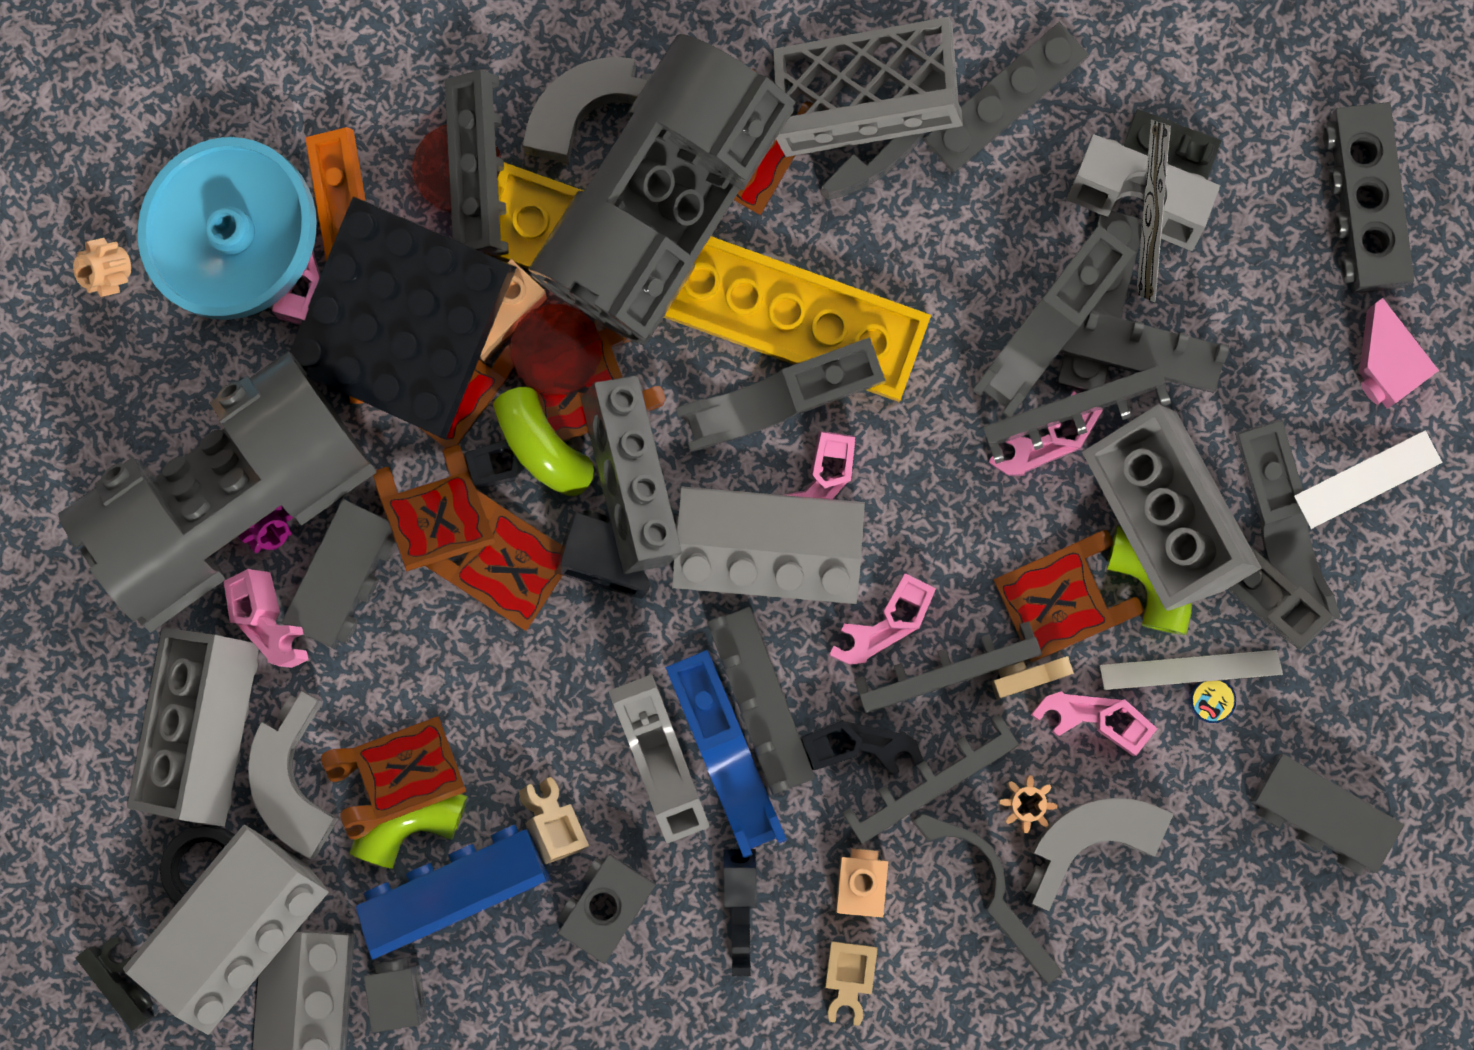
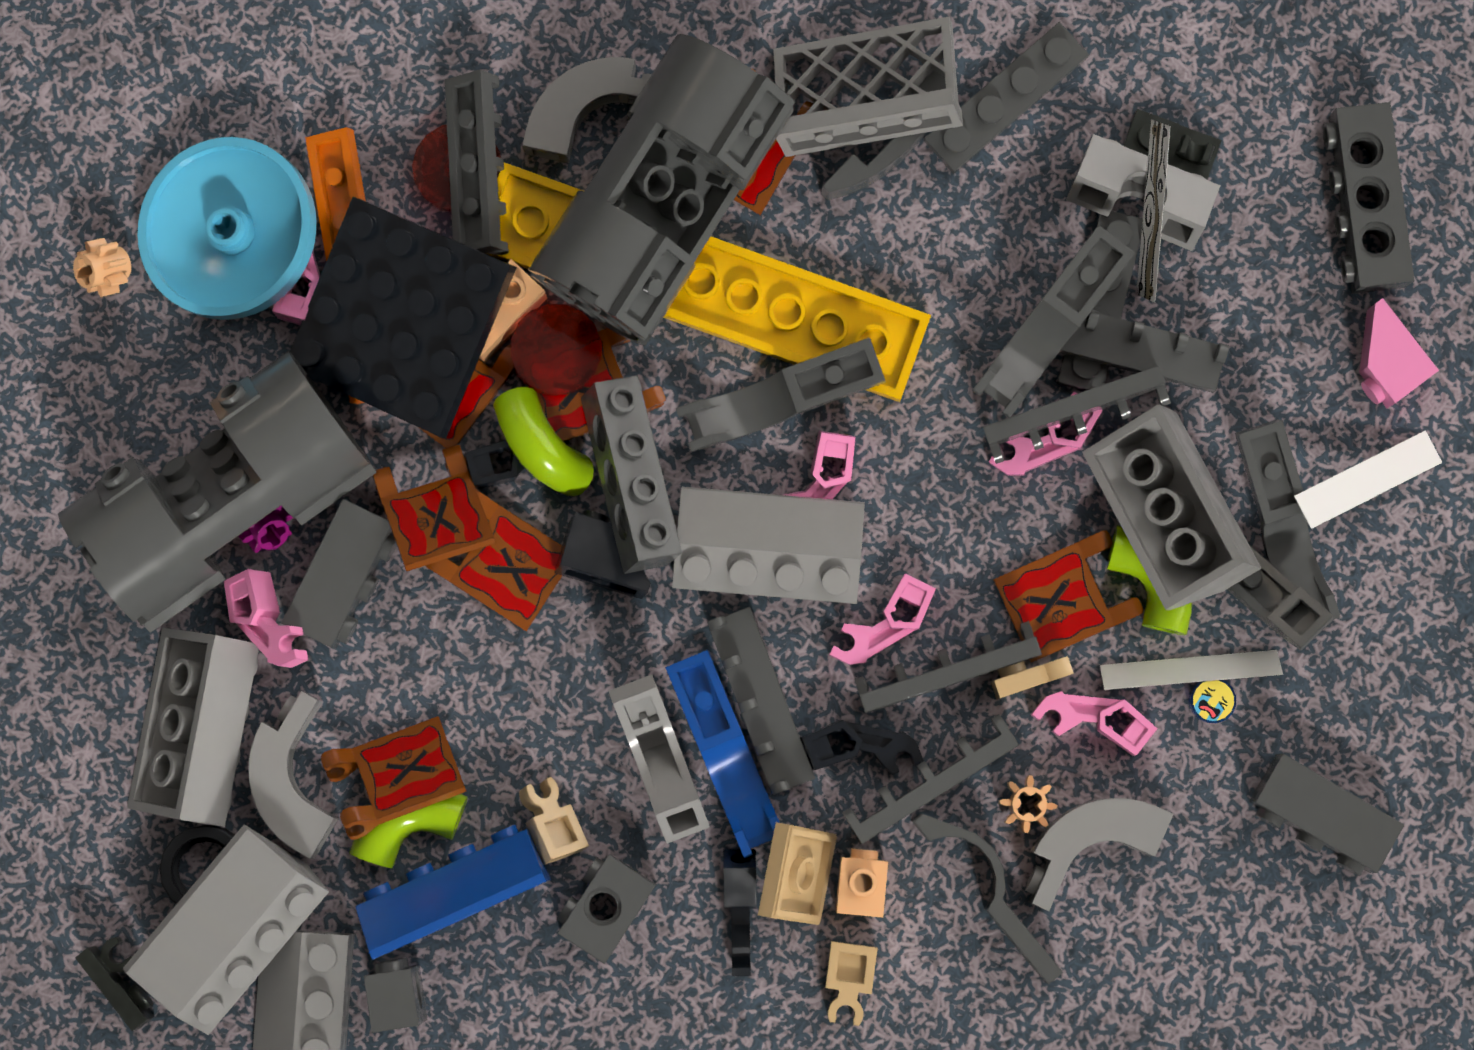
(797, 874): none -> tan tile

